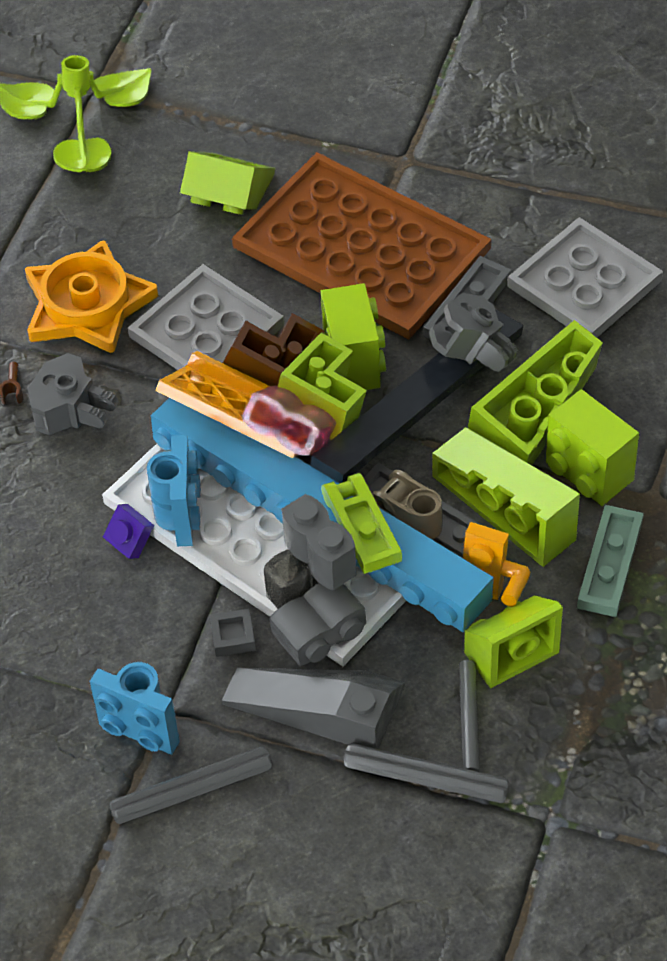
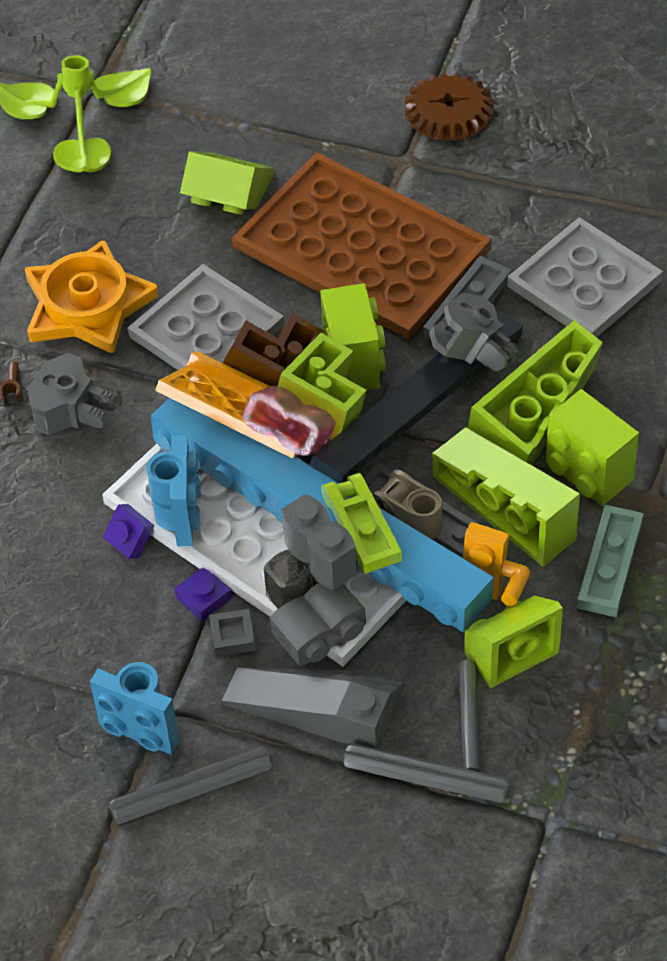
(203, 593): none -> dark purple plate
(430, 115): none -> reddish brown gear

